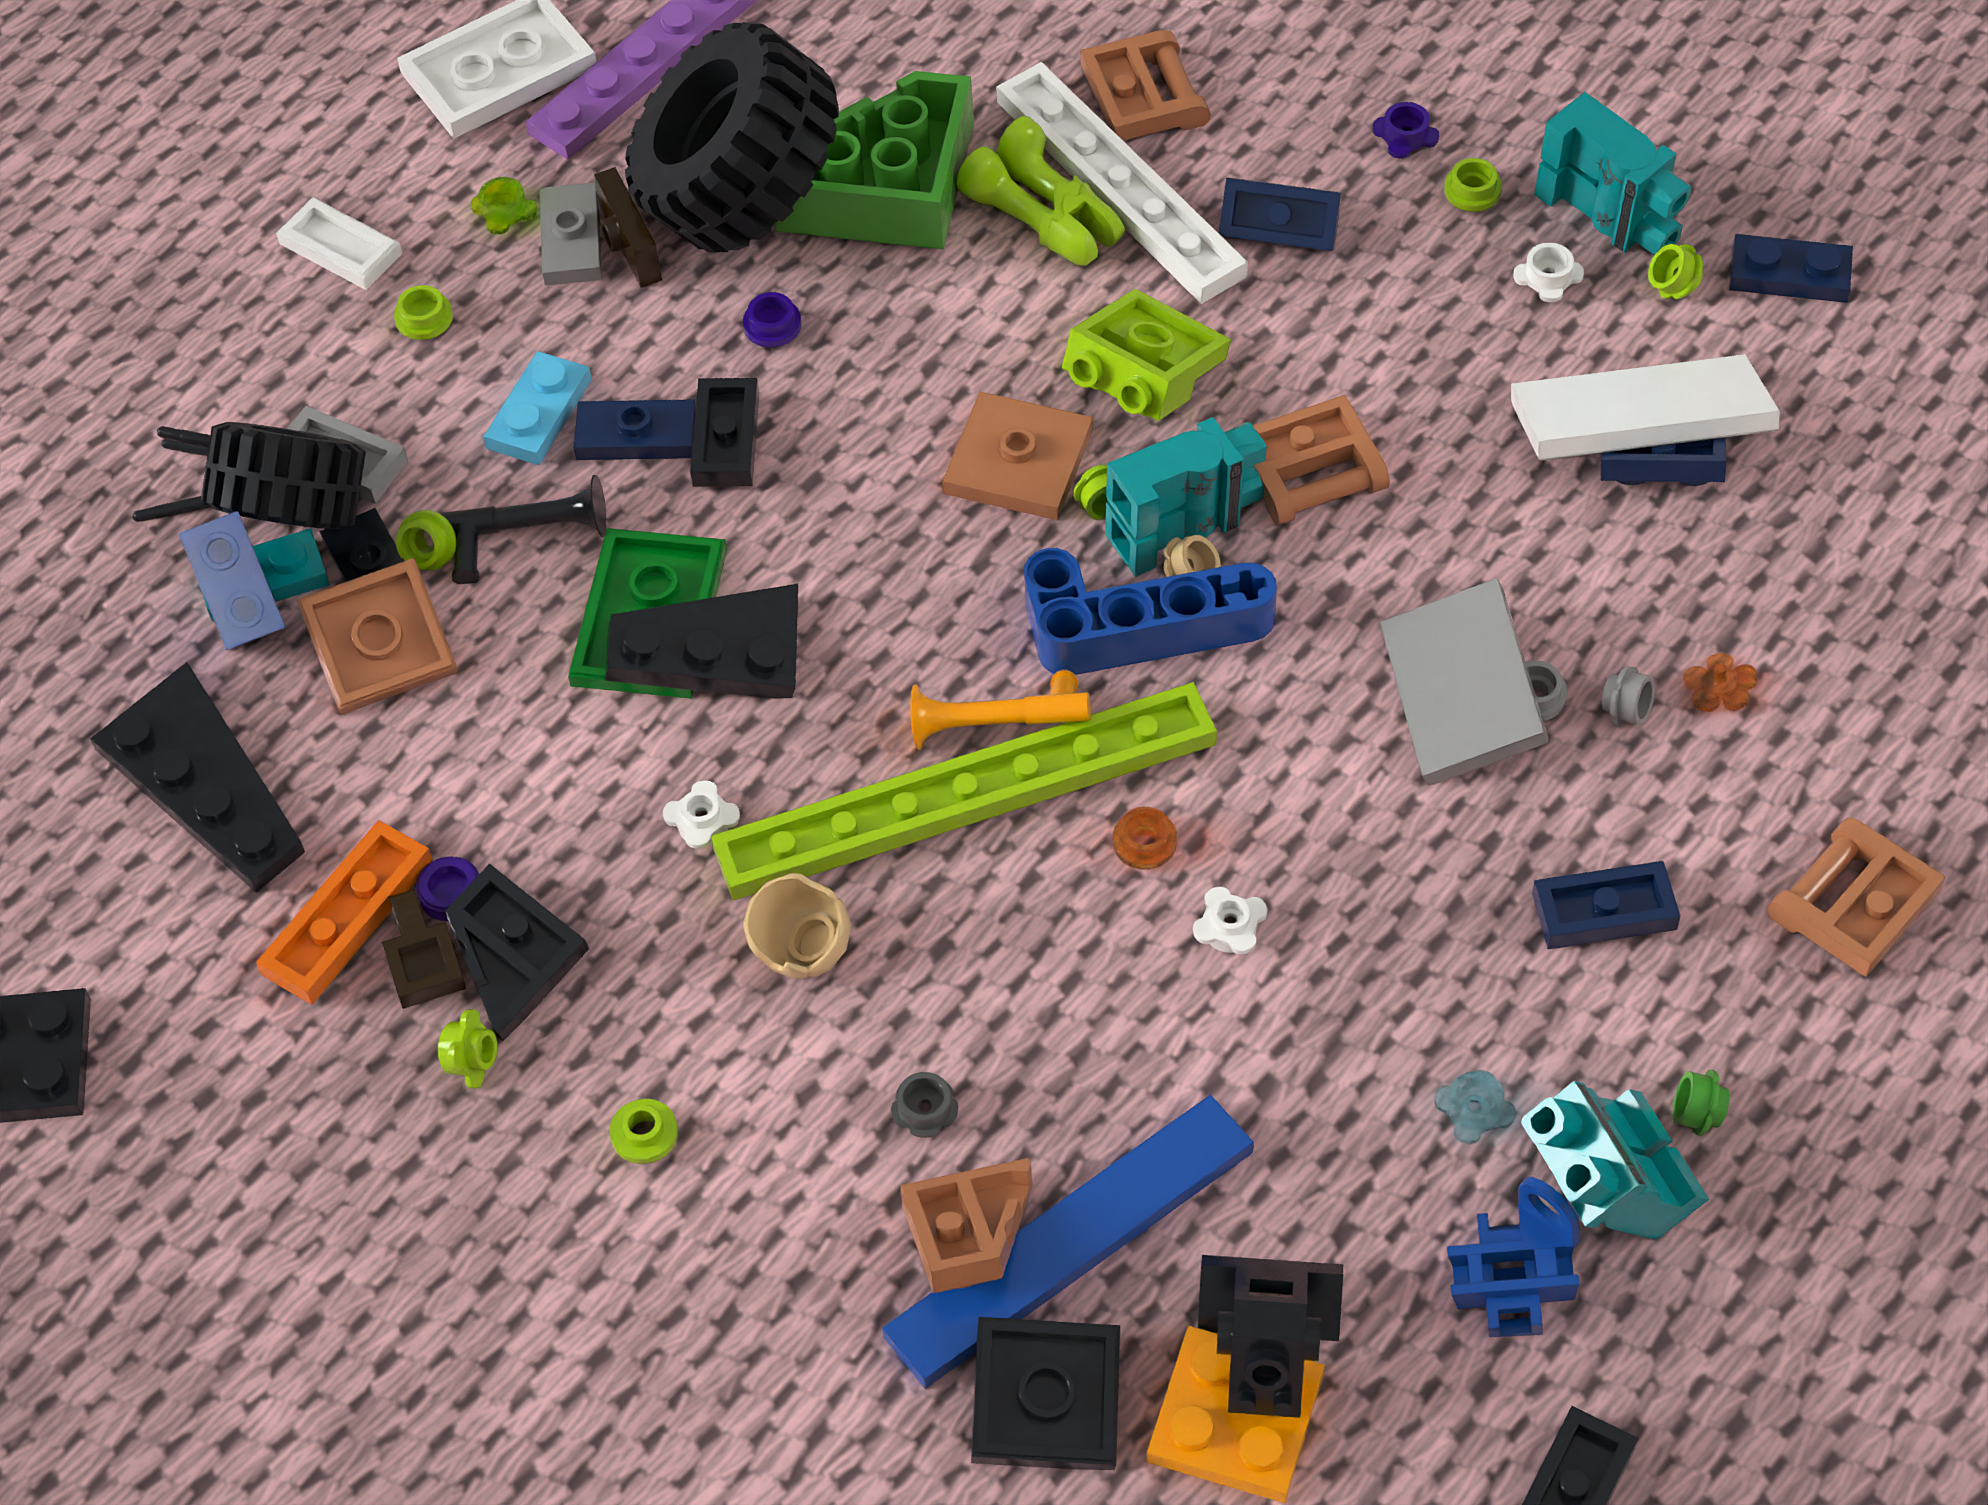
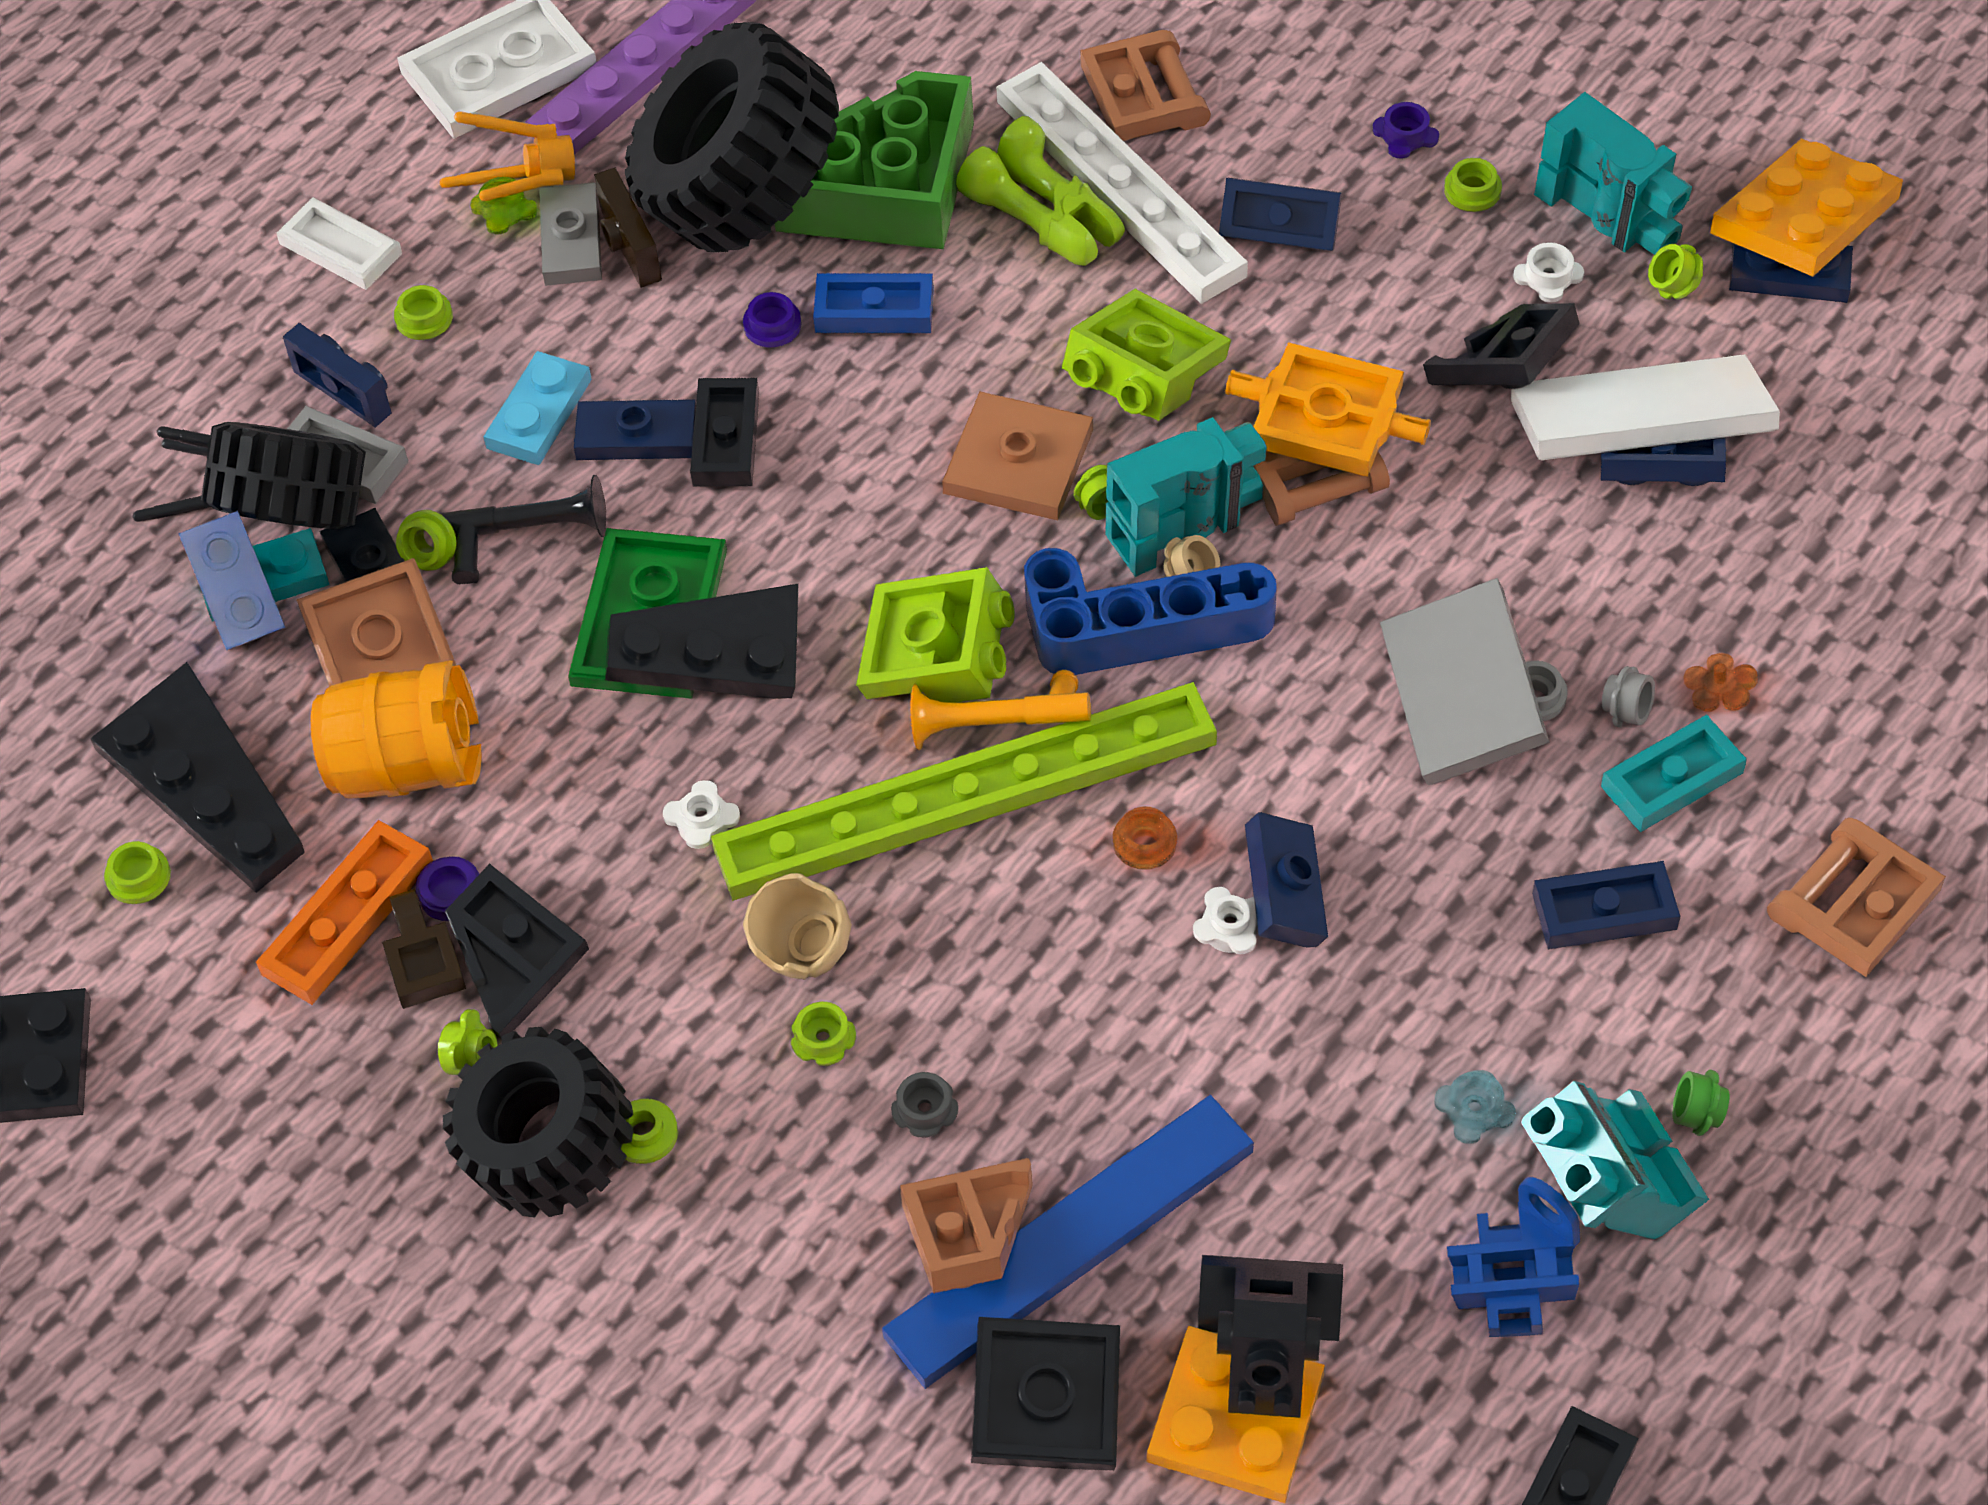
(136, 873): none -> lime plate
(339, 376): none -> dark blue plate
(396, 732): none -> light orange piece
(507, 1091): none -> black tyre
(546, 160): none -> light orange plant
(822, 1018): none -> lime plate
(873, 303): none -> blue plate
(937, 636): none -> lime plate
(1286, 880): none -> dark blue plate
(1328, 408): none -> light orange plate
(1508, 350): none -> black wing
(1673, 773): none -> teal plate
(1806, 206): none -> light orange plate

